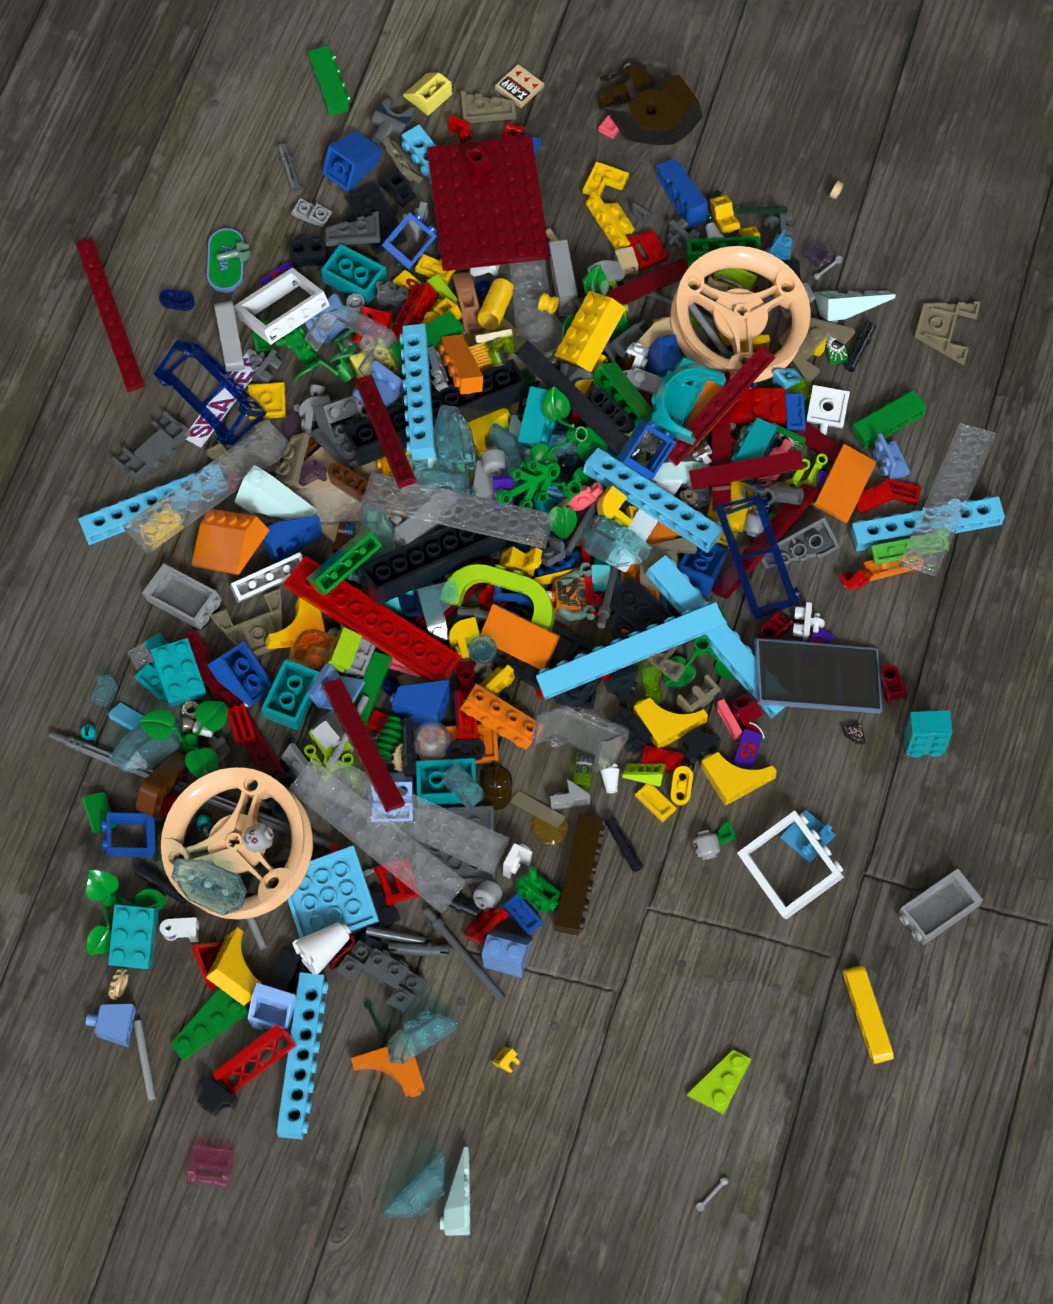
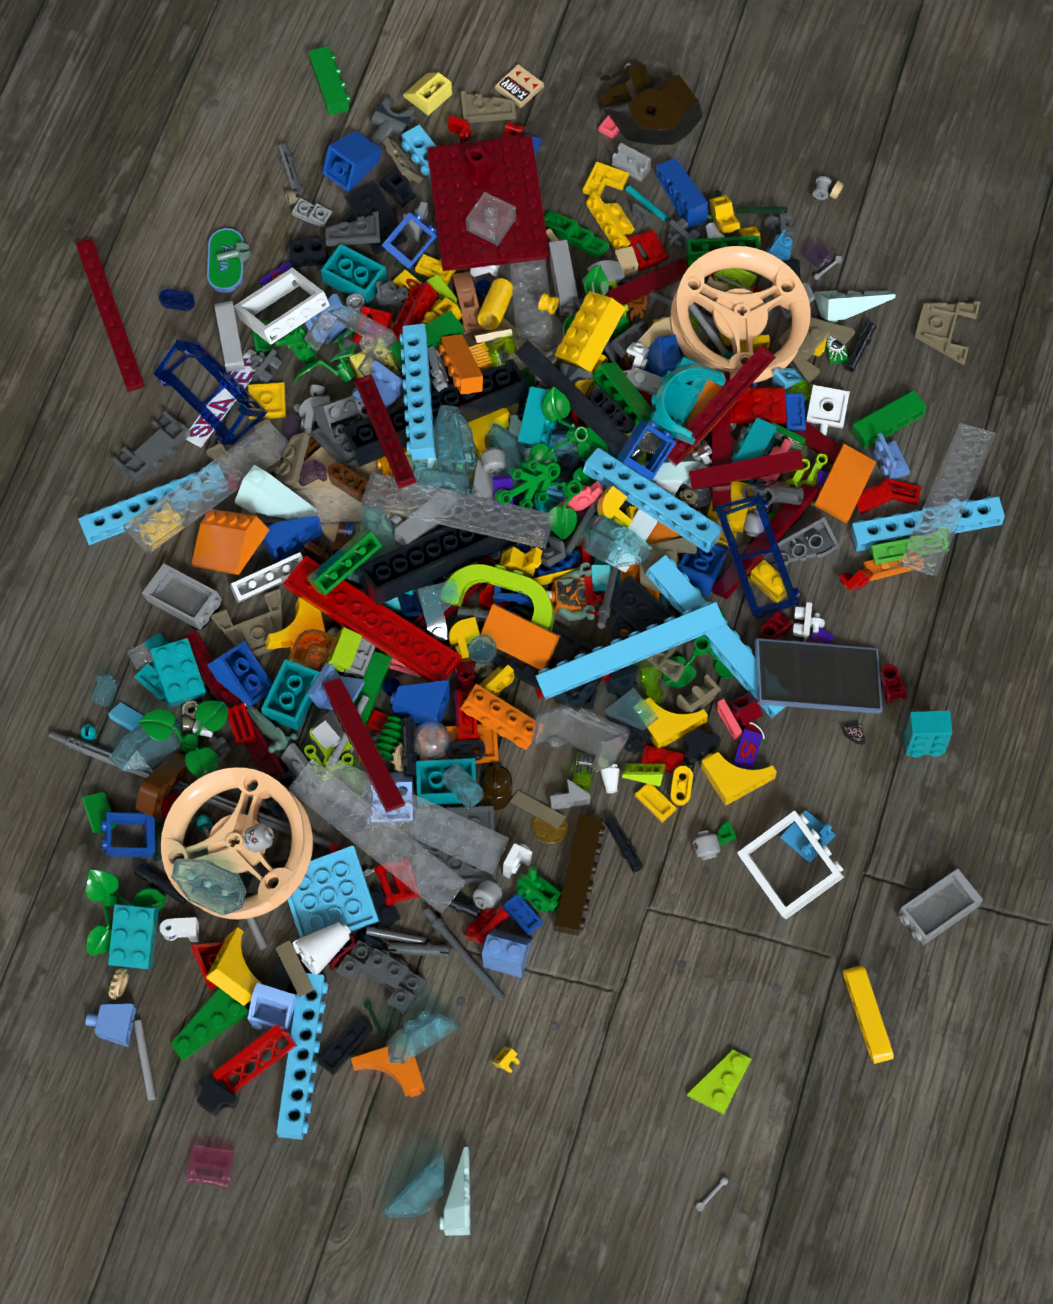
(274, 734): none -> sand green piece
(291, 197): none -> dark tan hinge
(294, 968): none -> dark tan sticker
(320, 554): none -> reddish brown pin
(345, 1045): none -> black plate
(491, 218): none -> clear brick
(575, 235): none -> green slope
(632, 162): none -> light grey hinge
(632, 710): none -> clear light blue wing
(638, 307): none -> dark orange plate
(647, 203): none -> teal bar
(768, 581): none -> yellow brick
(822, 186): none -> light grey bush

